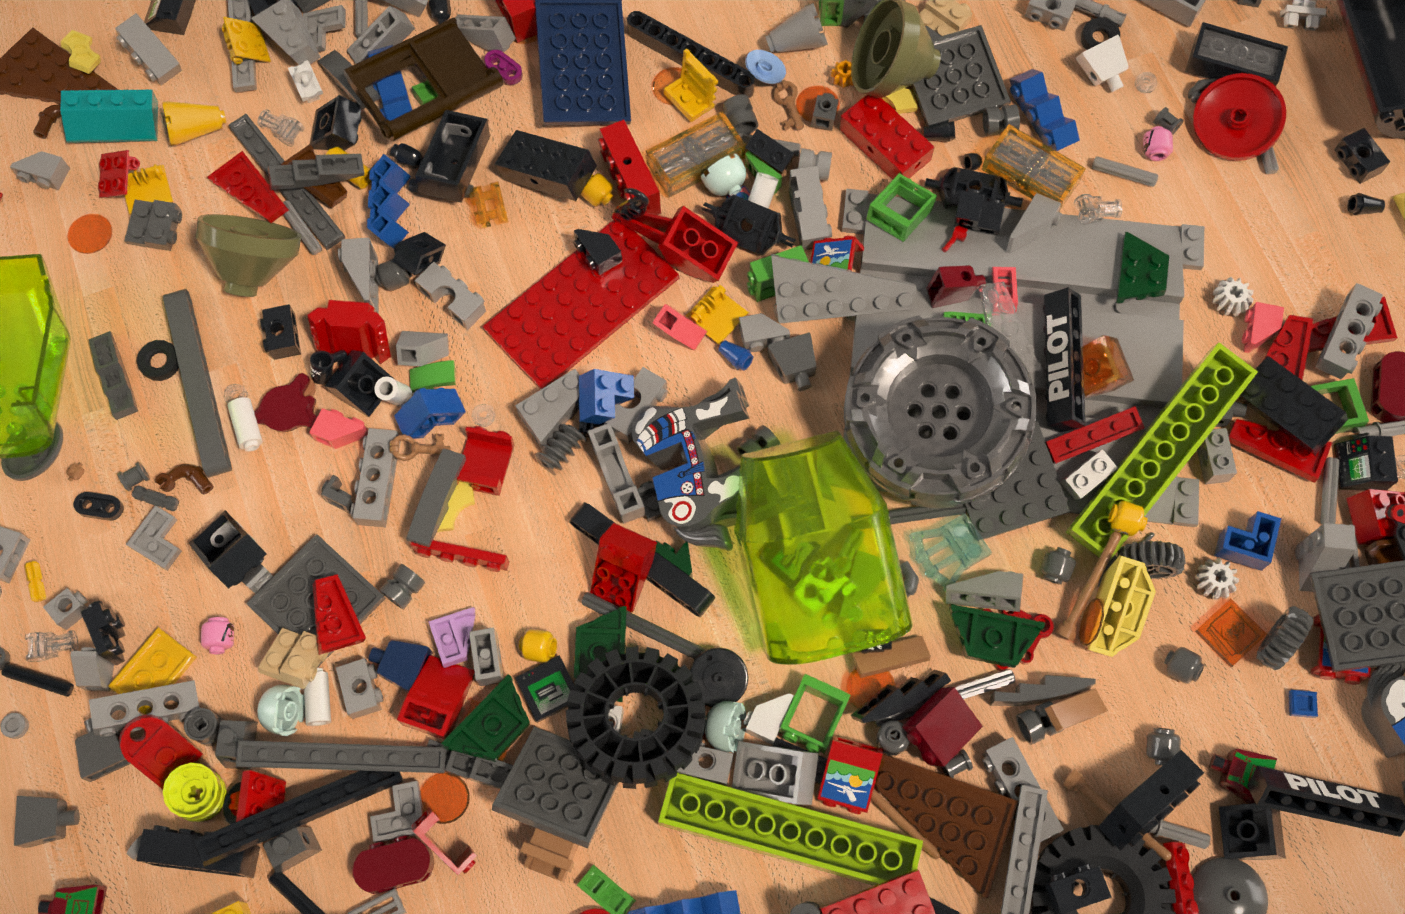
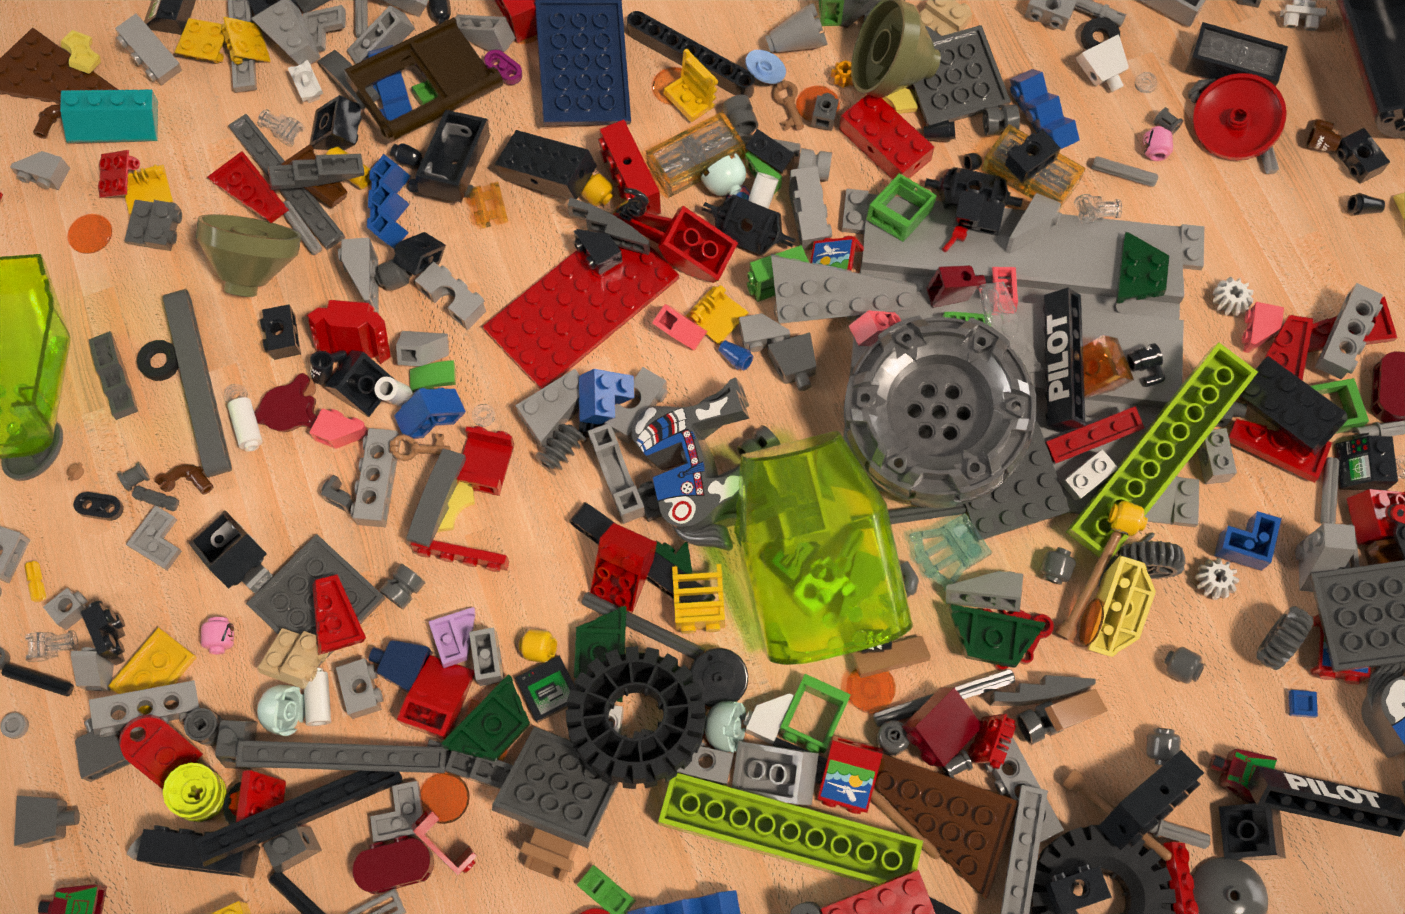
(191, 121): yellow cone -> none
(201, 41): none -> yellow hinge
(604, 222): none -> dark grey slope
(699, 615): none -> yellow plate
(870, 325): none -> coral slope
(897, 699): black slope -> none
(985, 746): none -> red hinge
(1026, 166): none -> black brick
(1147, 358): none -> black piece
(1230, 632): clear orange tile -> none
(1323, 137): none -> reddish brown piece

